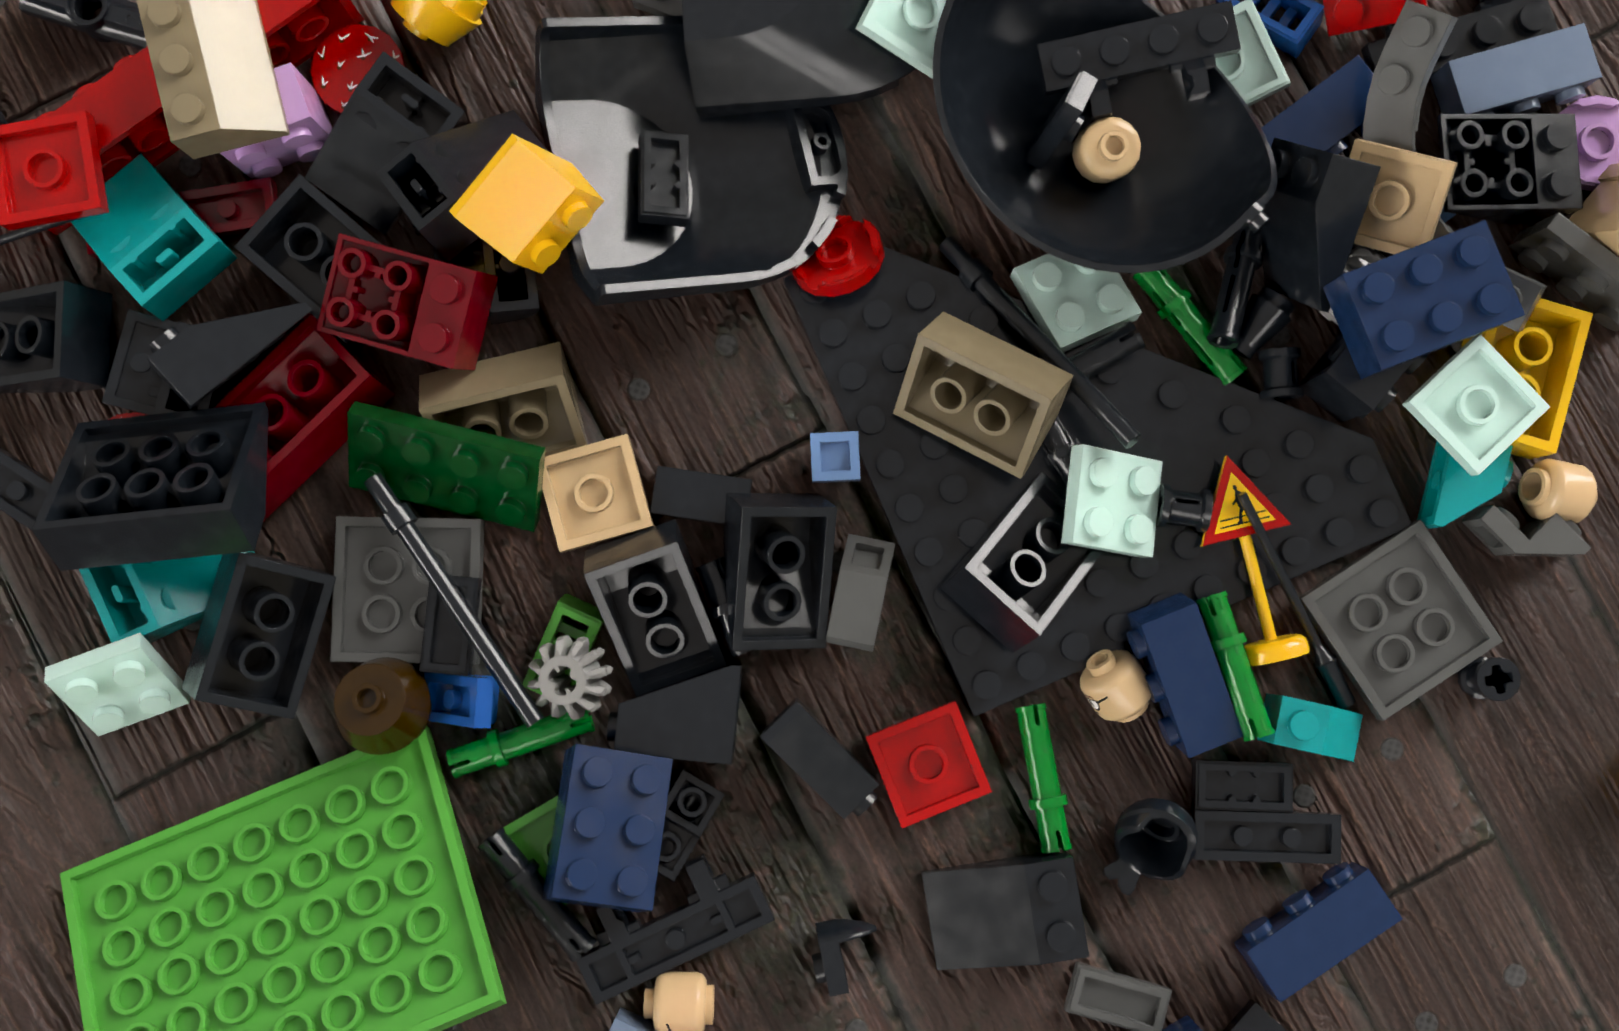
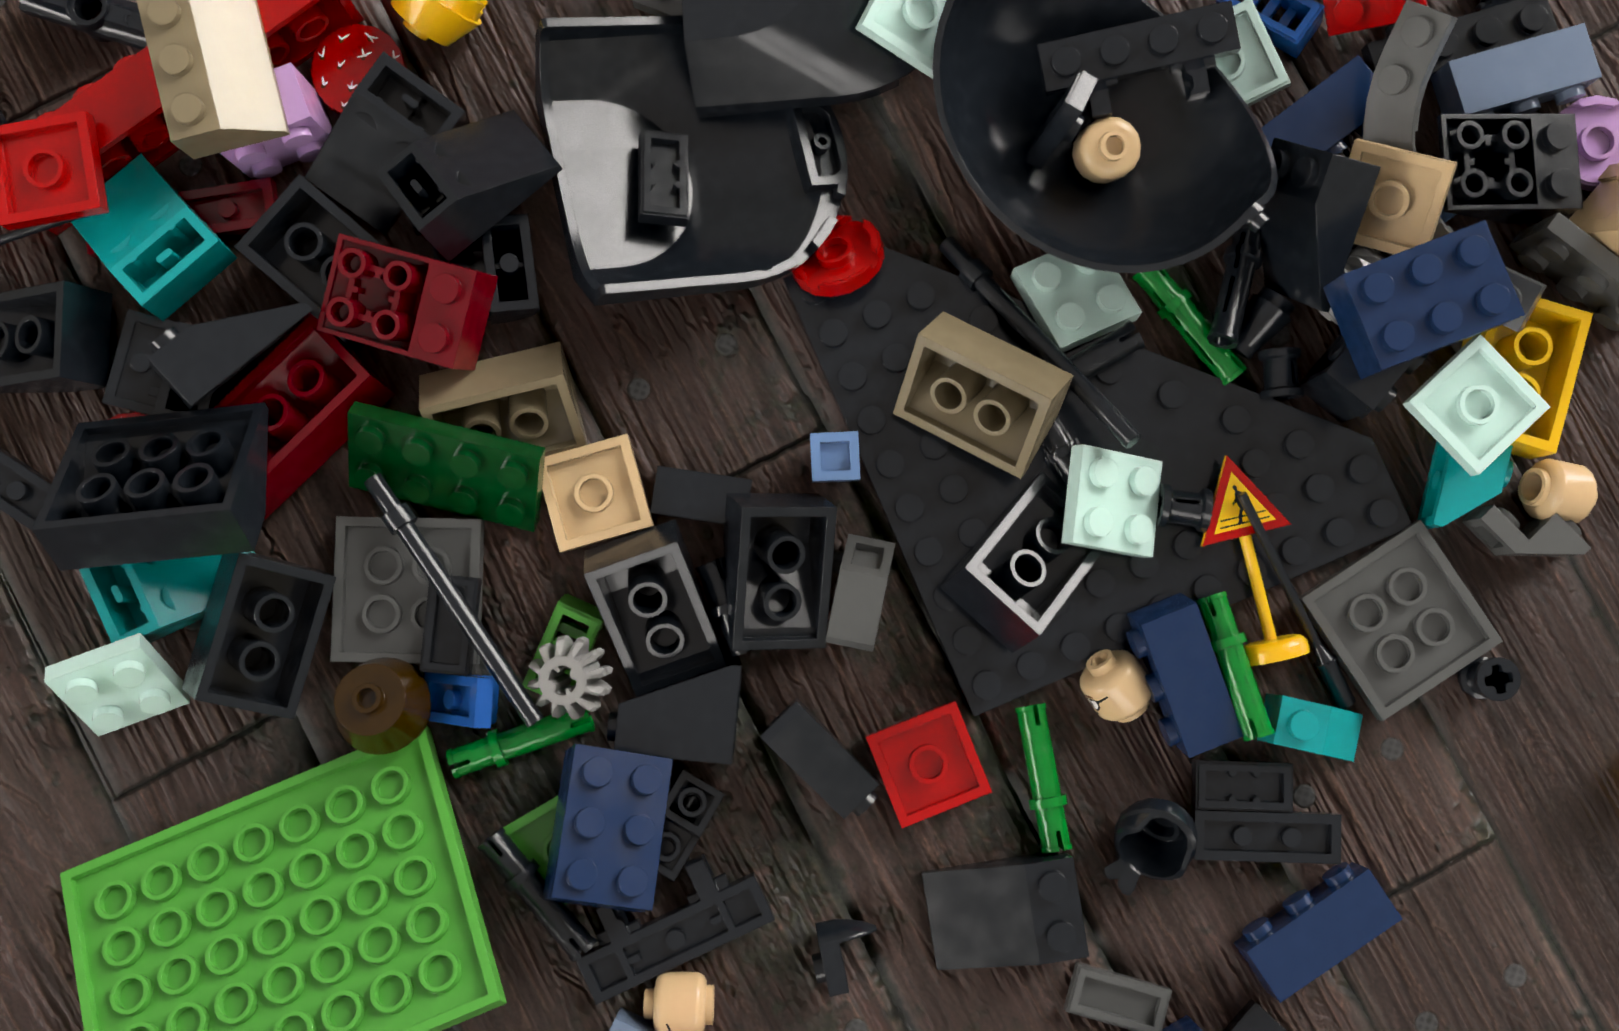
(527, 204): yellow slope -> none

